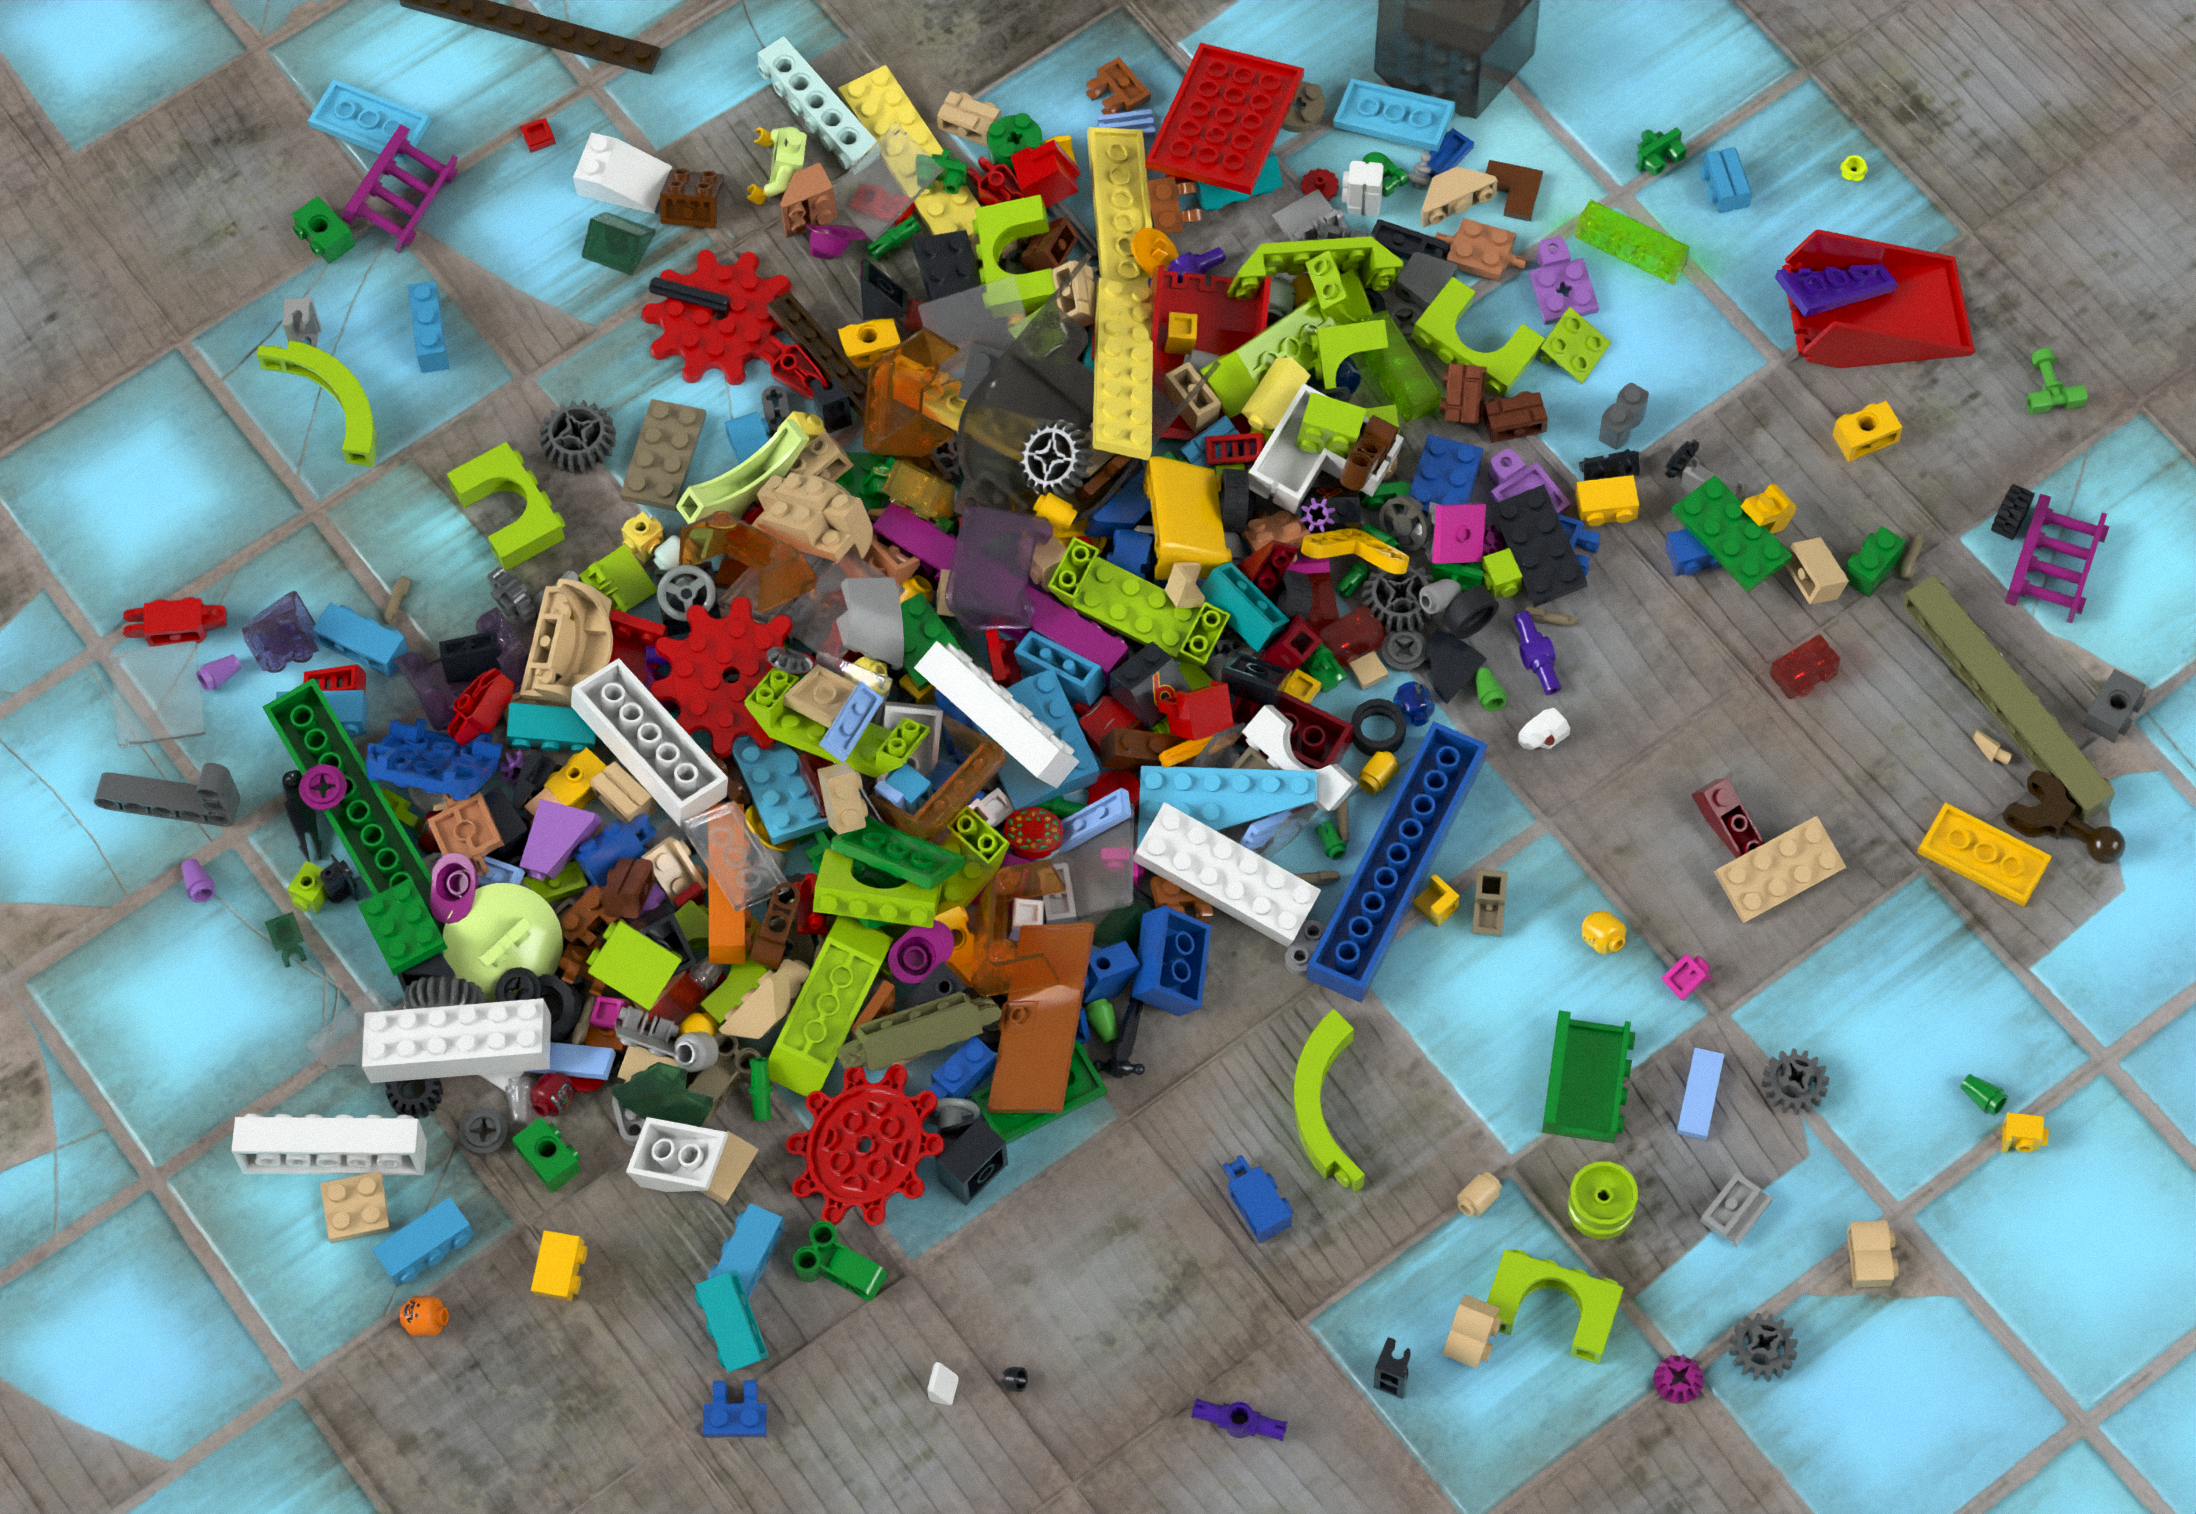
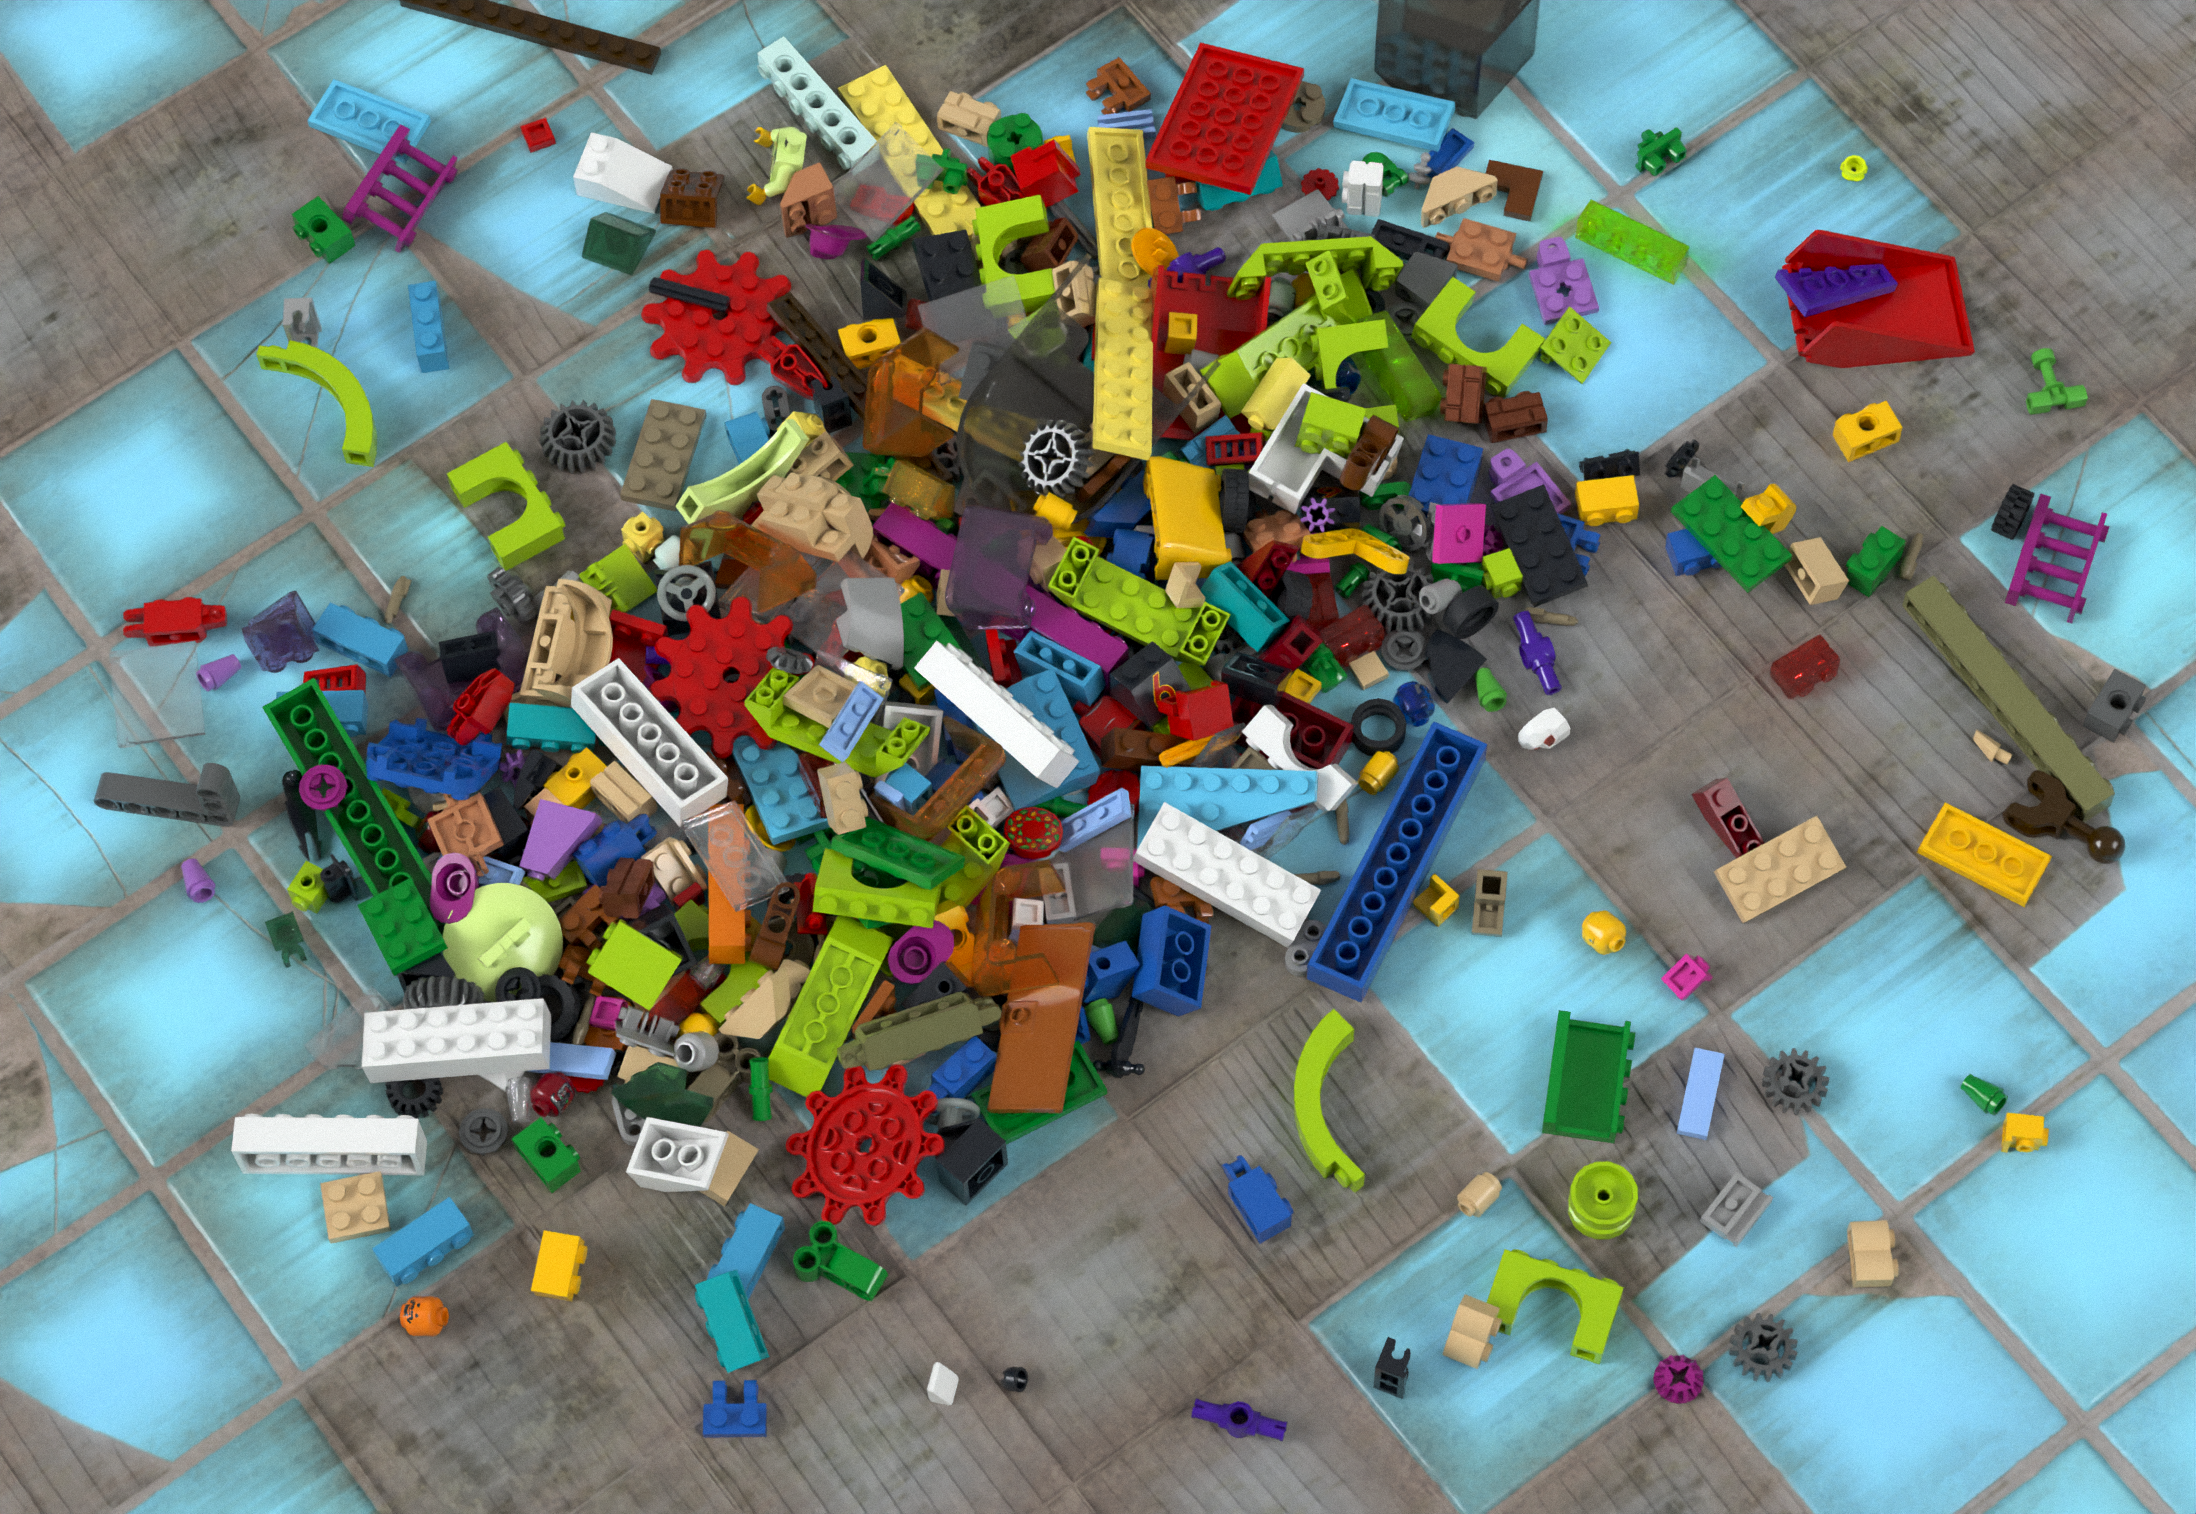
(1334, 846): green pin -> none
(1623, 416): dark grey brick -> none
(1726, 180): dark azure brick -> none

